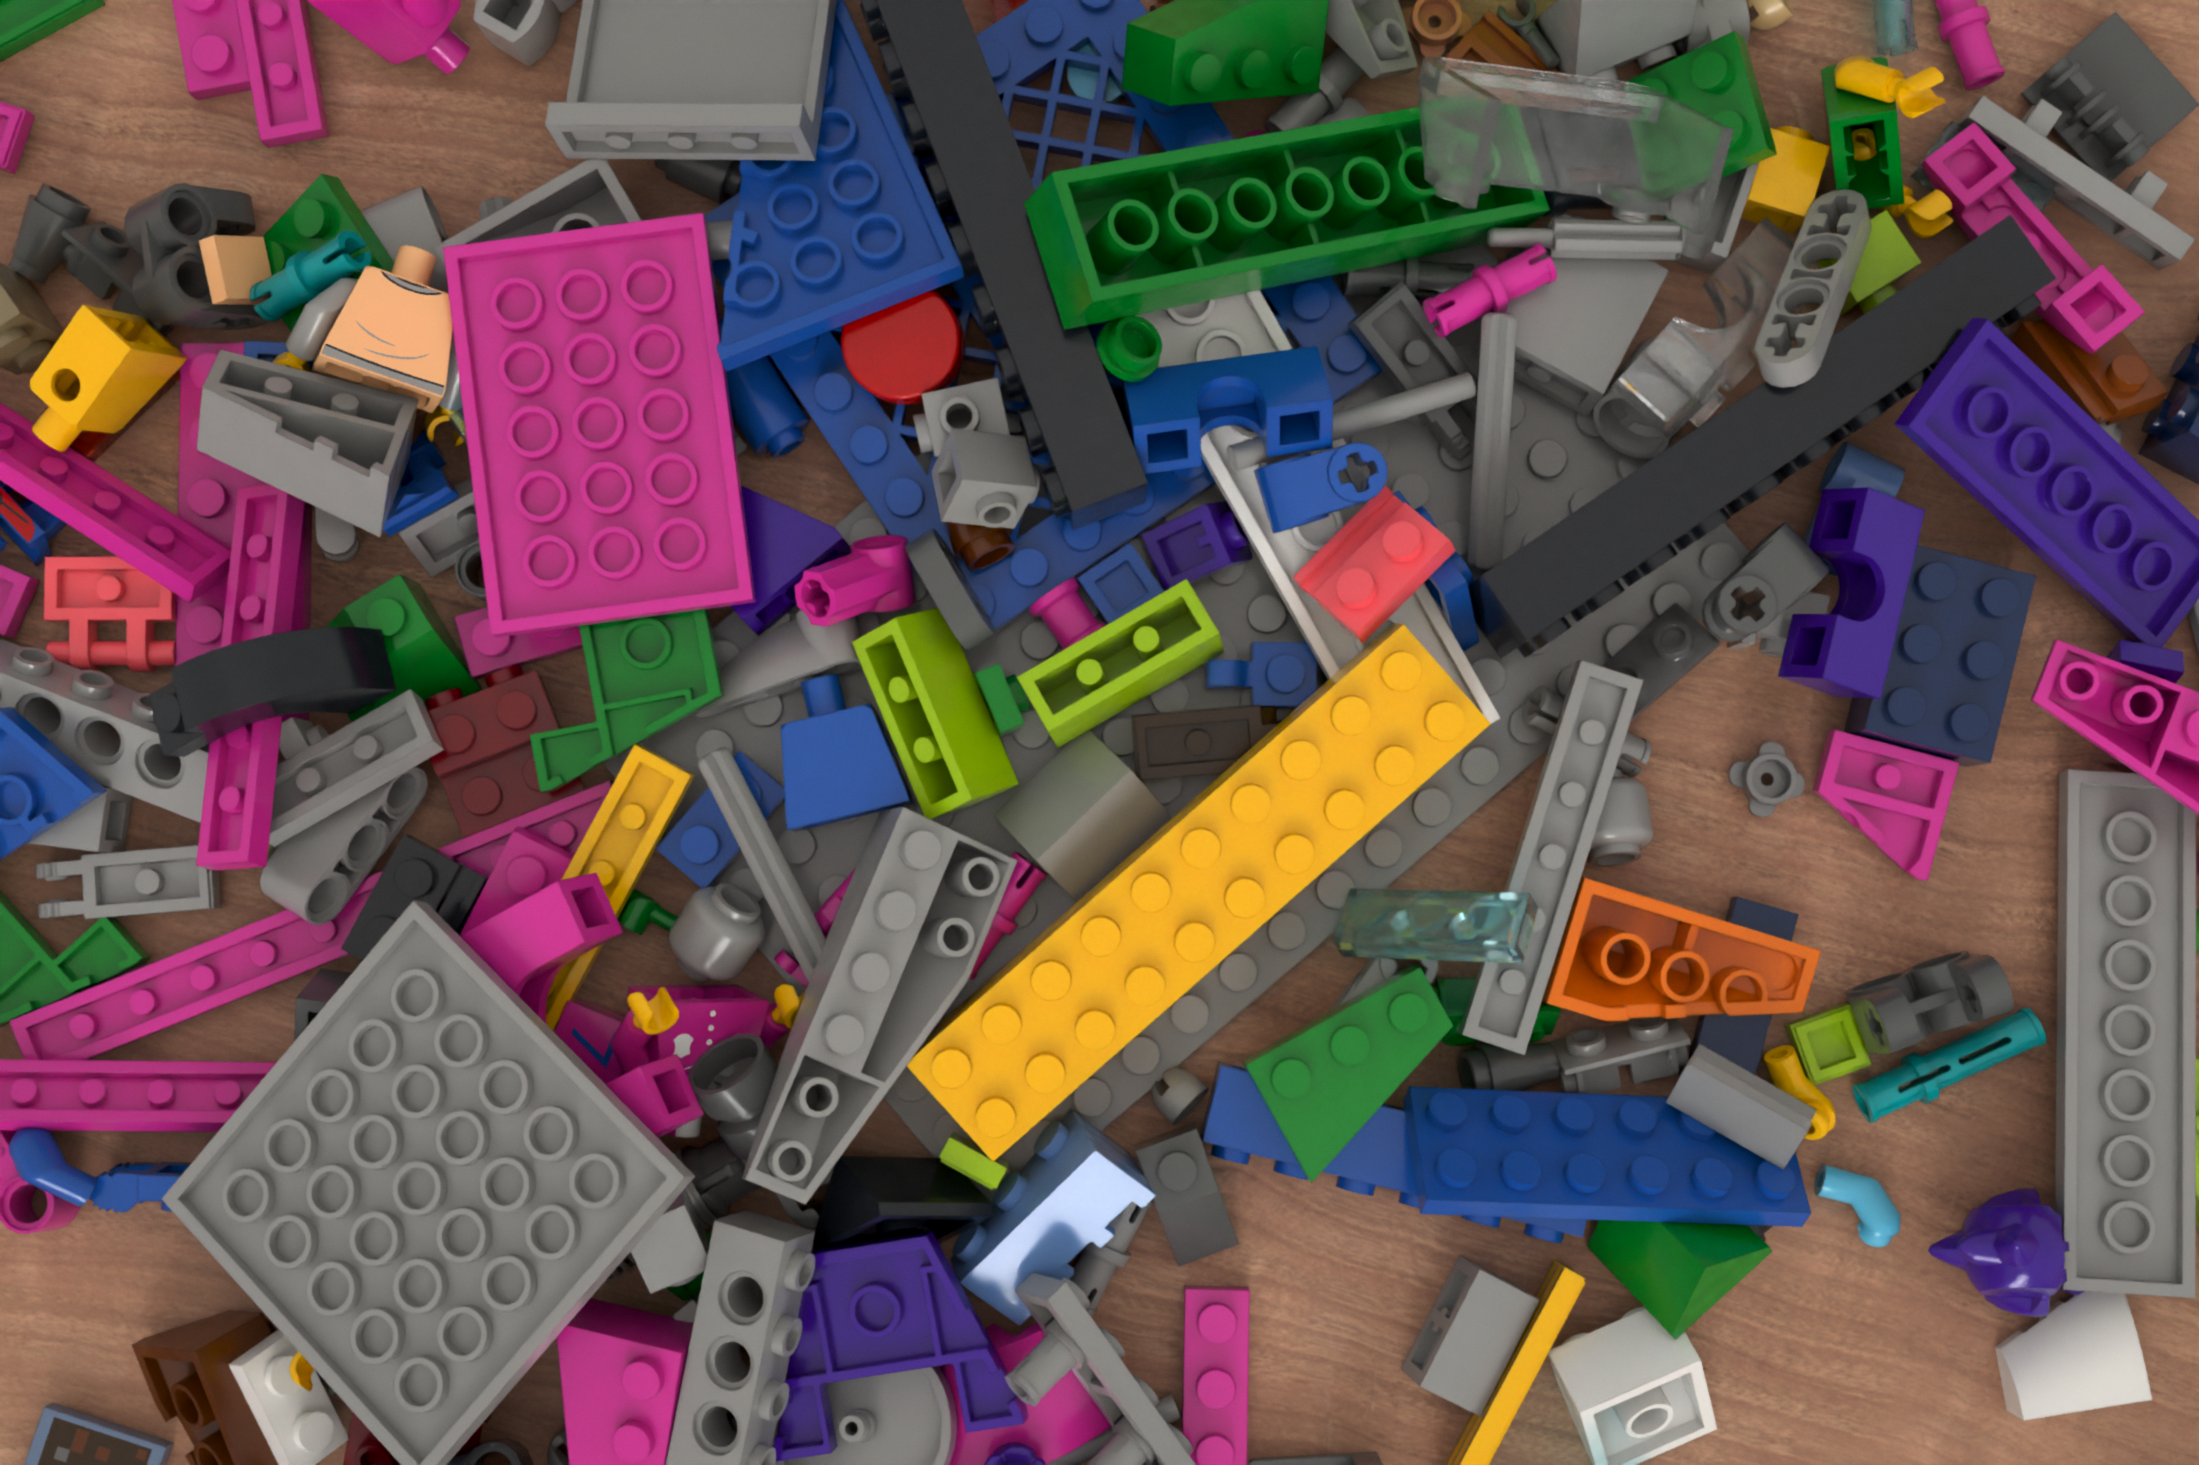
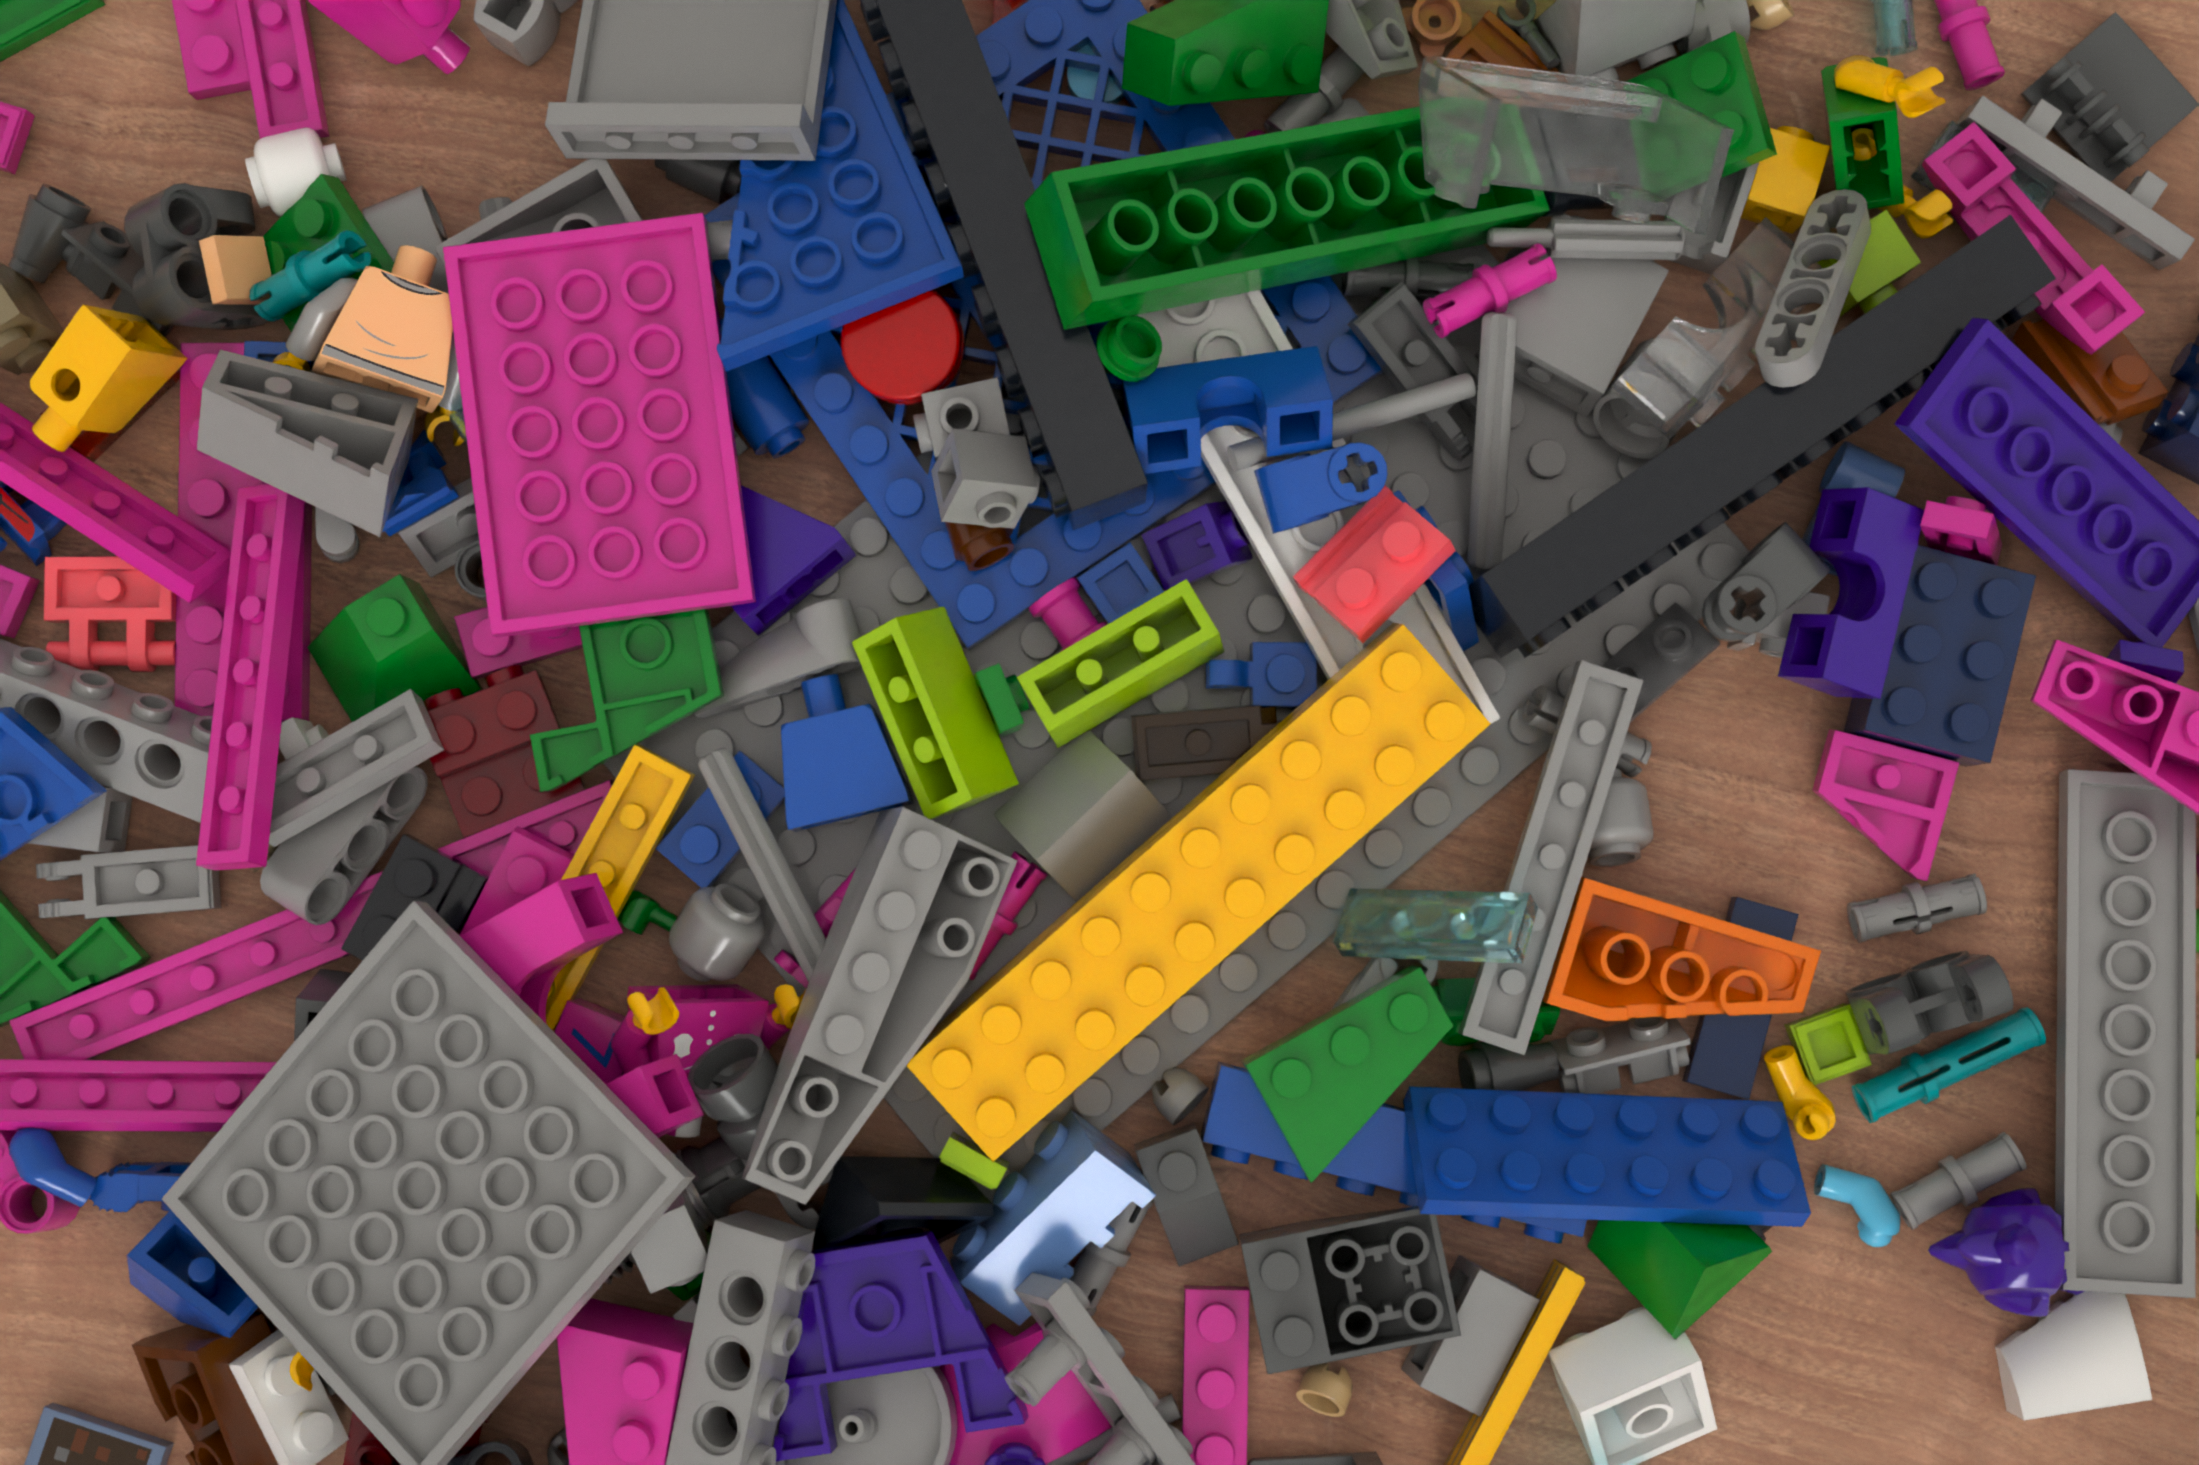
(187, 1279): none -> blue slope
(268, 679): black arch -> none
(288, 165): none -> white head
(867, 580): dark pink piece -> none
(950, 589): dark grey beam -> none
(1325, 1390): none -> tan hinge
(1348, 1286): none -> dark grey slope
(1741, 1106): light grey panel -> none
(1784, 783): flat silver plate -> none
(1917, 908): none -> light grey pin
(1958, 1180): none -> light grey pin
(1962, 529): none -> dark pink plate

